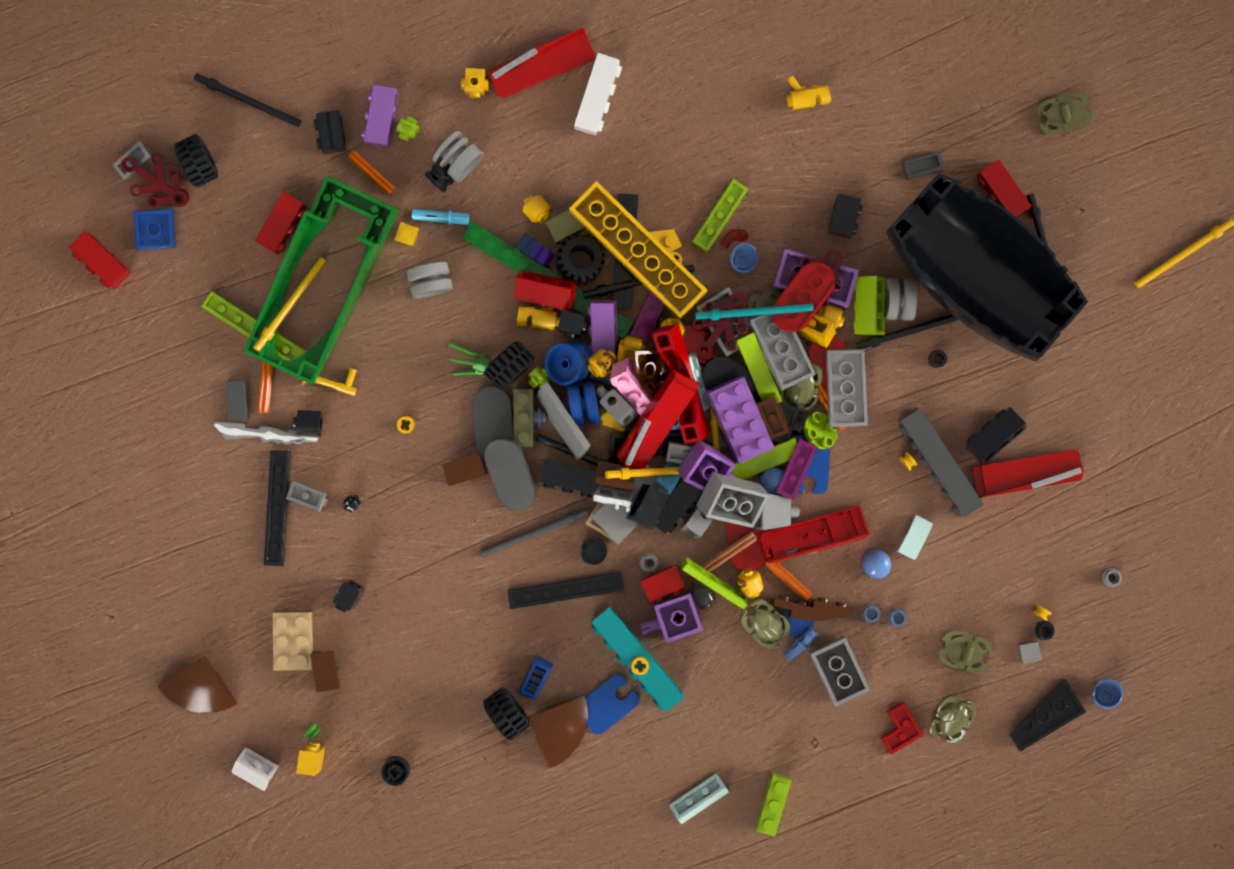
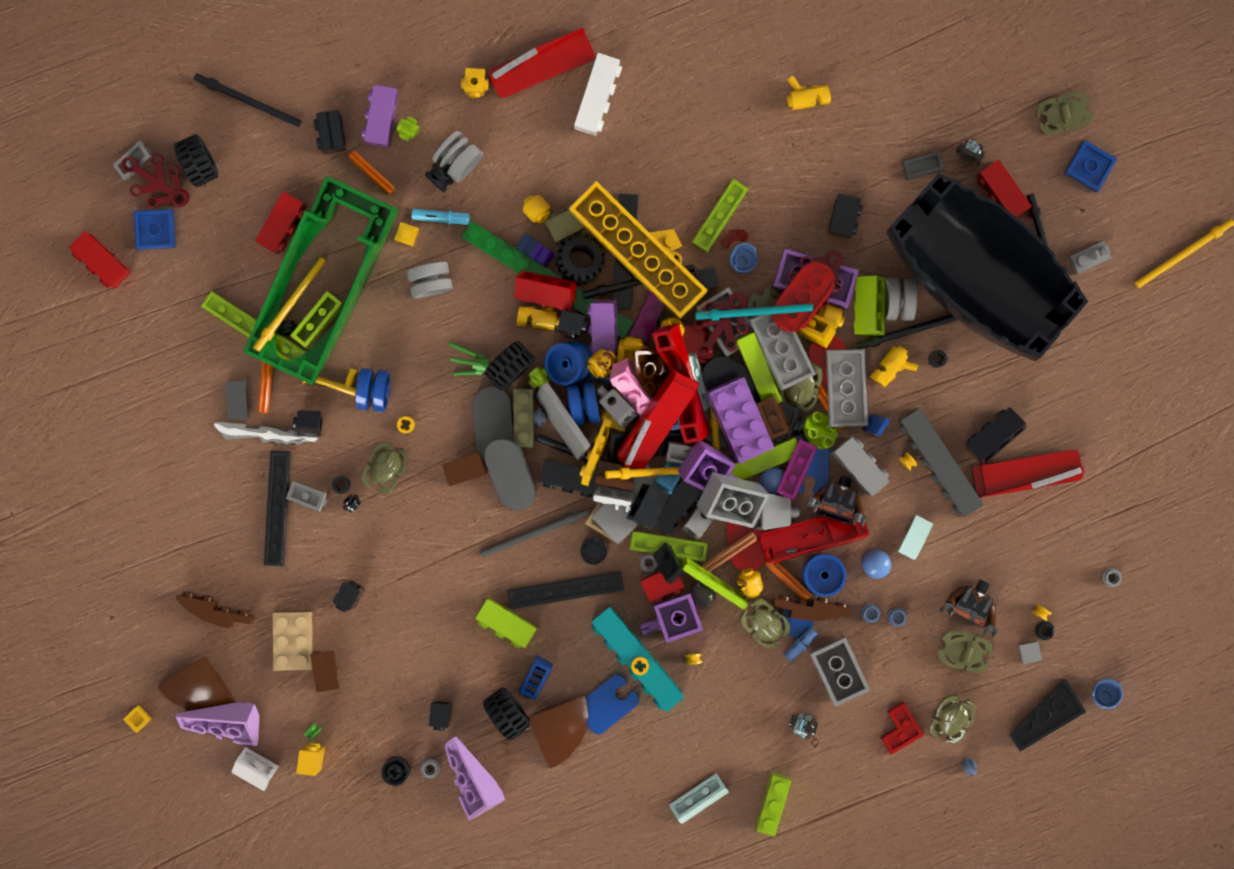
(137, 718): none -> yellow plate
(207, 610): none -> reddish brown slope
(230, 720): none -> lavender wedge
(287, 327): none -> black plate
(317, 320): none -> lime brick
(337, 480): none -> black bush
(373, 390): none -> blue wheel
(385, 467): none -> olive shield
(430, 774): none -> light grey plate
(440, 715): none -> black brick
(476, 785): none -> lavender wedge
(506, 623): none -> lime brick
(594, 455): none -> yellow wing
(668, 563): none -> black plate
(682, 547): none -> lime tile
(693, 658): none -> yellow bush
(707, 278): none -> black brick
(803, 725): none -> head
(834, 578): none -> blue wheel
(838, 503): none -> torso
(860, 466): none -> light grey brick
(876, 425): none -> blue slope
(891, 364): none -> yellow piece
(969, 766): none -> sand blue plate
(970, 153): none -> clear smoke head
(973, 606): none -> torso
(1090, 166): none -> blue tile
(1090, 257): none -> light grey plate

